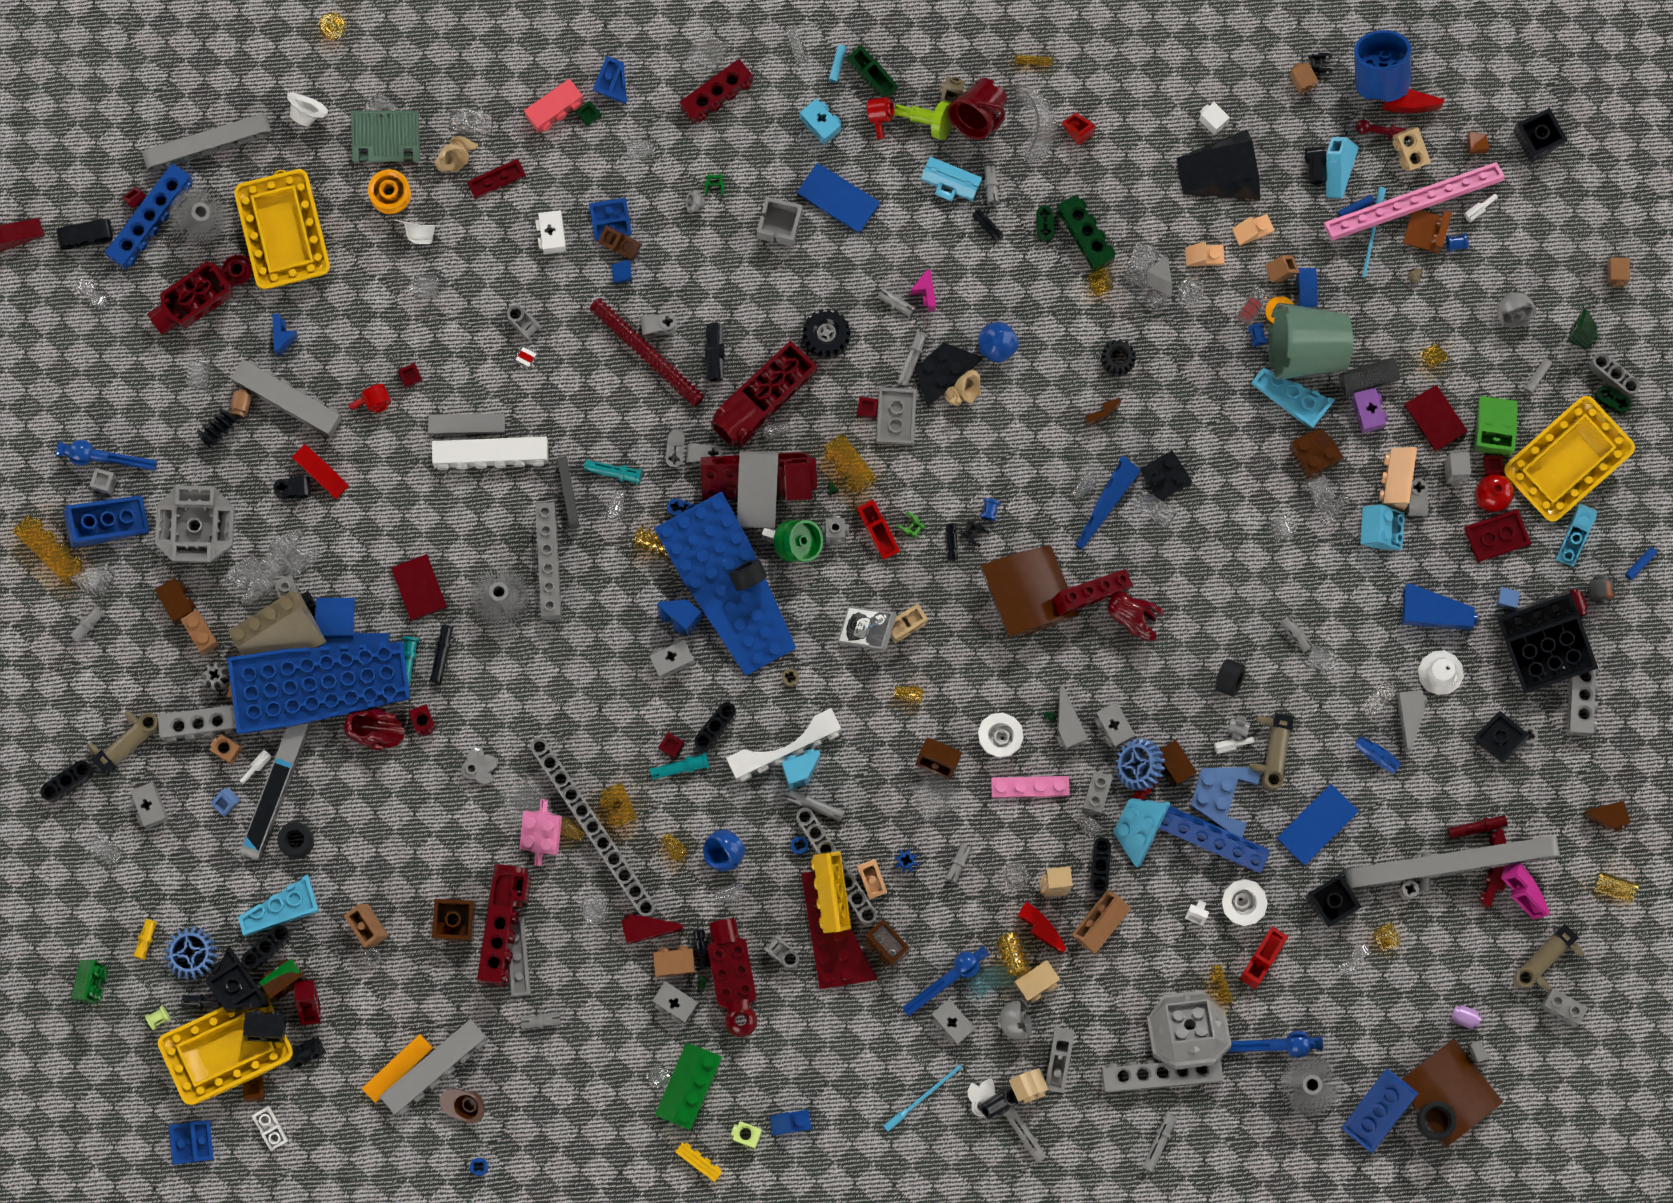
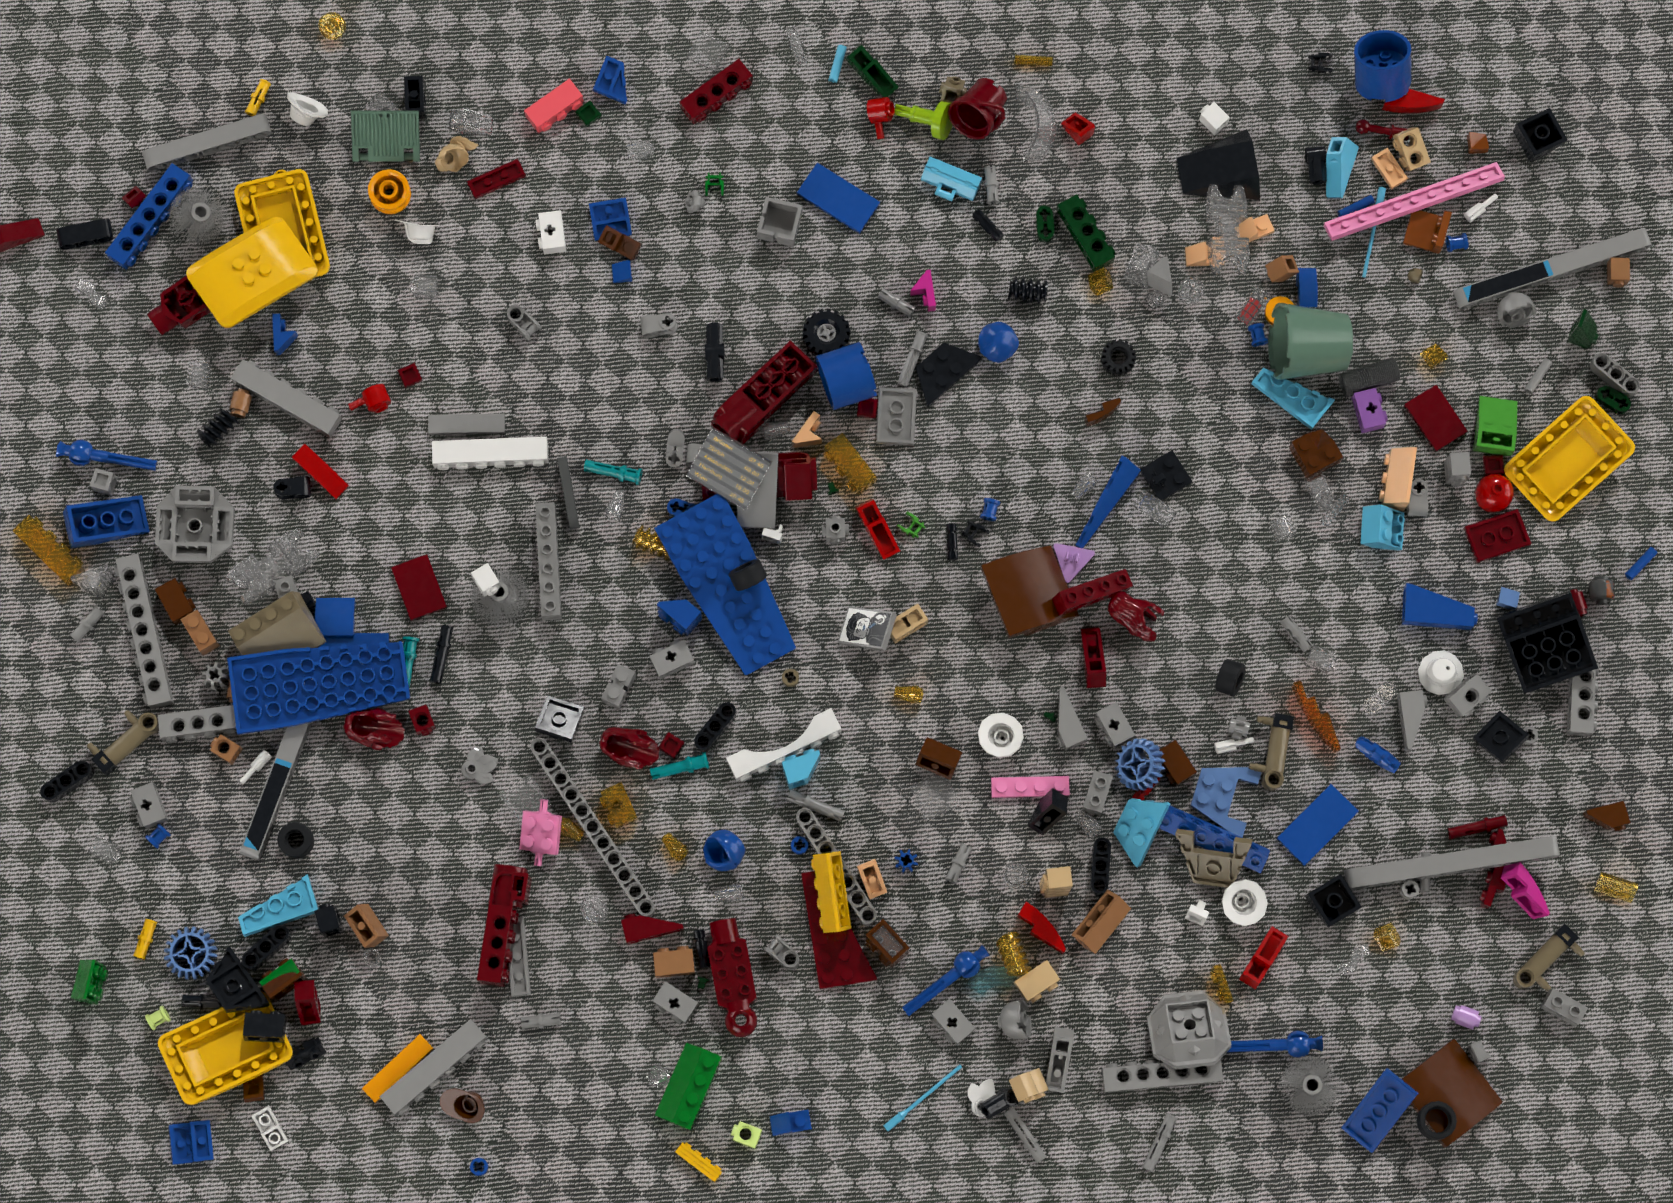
(157, 835): none -> blue bush
(163, 695): none -> light grey brick
(225, 801): medium blue slope -> none
(251, 272): none -> yellow wedge
(262, 87): none -> yellow pin
(328, 920): none -> black brick
(415, 95): none -> black brick
(454, 920): reddish brown slope -> none
(486, 580): none -> white brick
(526, 357): tile -> none
(559, 719): none -> hinge
(614, 693): none -> light grey piece
(629, 747): none -> dark red hair
(646, 352): dark red piece -> none
(729, 468): none -> piece
(798, 540): green wheel -> none
(805, 436): none -> light nougat slope
(822, 130): medium azure brick -> none
(846, 376): none -> blue brick
(965, 389): tan hair -> none
(1028, 290): none -> black piece
(1048, 811): none -> black slope
(1072, 559): none -> lavender piece
(1093, 658): none -> dark red slope
(1212, 866): none -> dark tan wing
(1227, 243): none -> clear piece
(1303, 77): medium nougat brick -> none
(1320, 722): none -> clear orange slope
(1389, 168): none -> light nougat plate
(1457, 700): none -> light grey brick
(1552, 268): none -> light grey beam
(1576, 534): medium azure slope -> none

